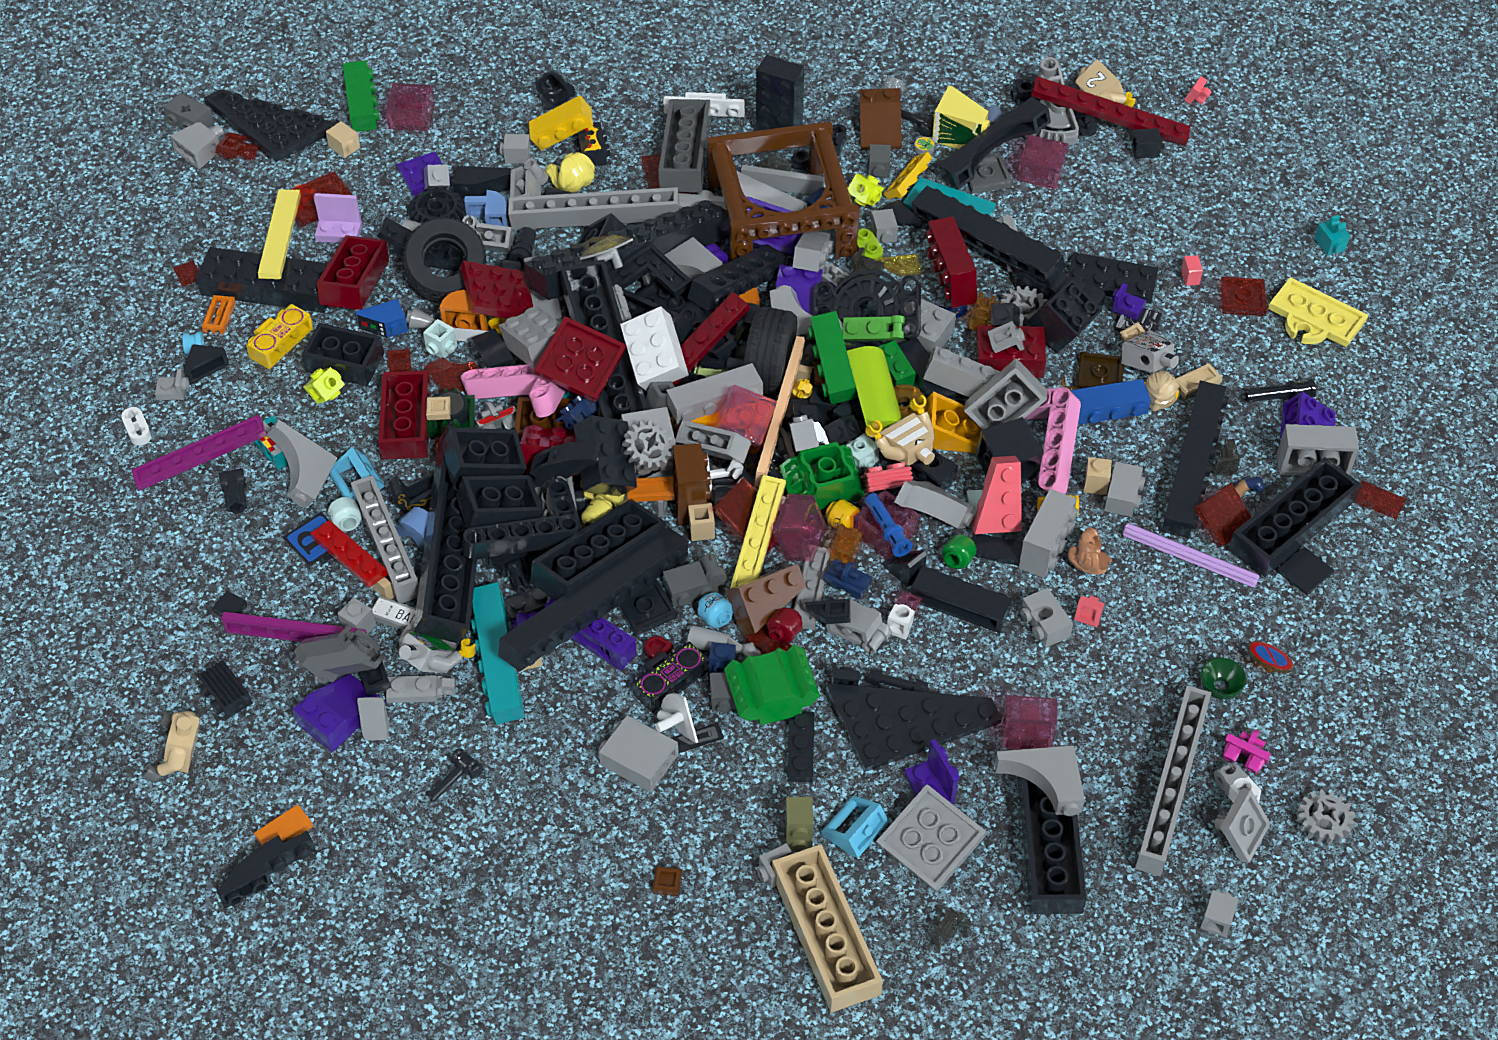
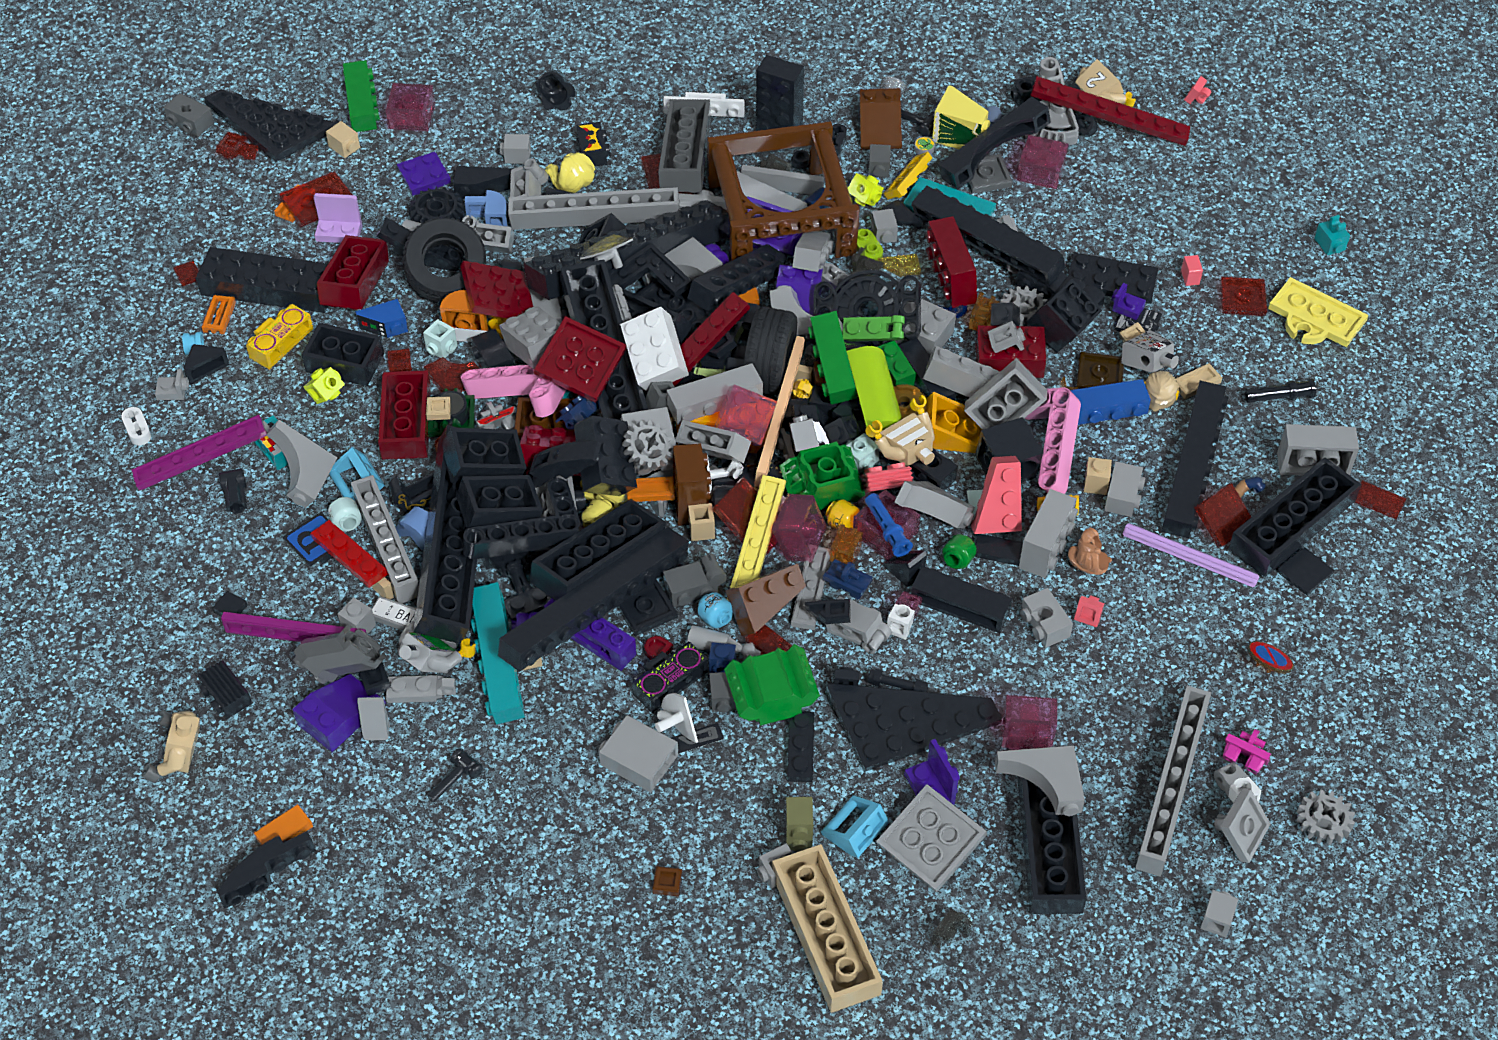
(197, 143): light grey torso -> none
(279, 234): light yellow tile -> none
(419, 319): light grey cone -> none
(436, 176): light grey brick -> none
(523, 245): black axle -> none
(560, 123): yellow brick -> none
(784, 625): dark red head -> none
(1147, 143): black brick -> none
(1223, 670): dark green piece -> none
(1228, 460): clear smoke bracket -> none
(1306, 411): dark purple bracket -> none

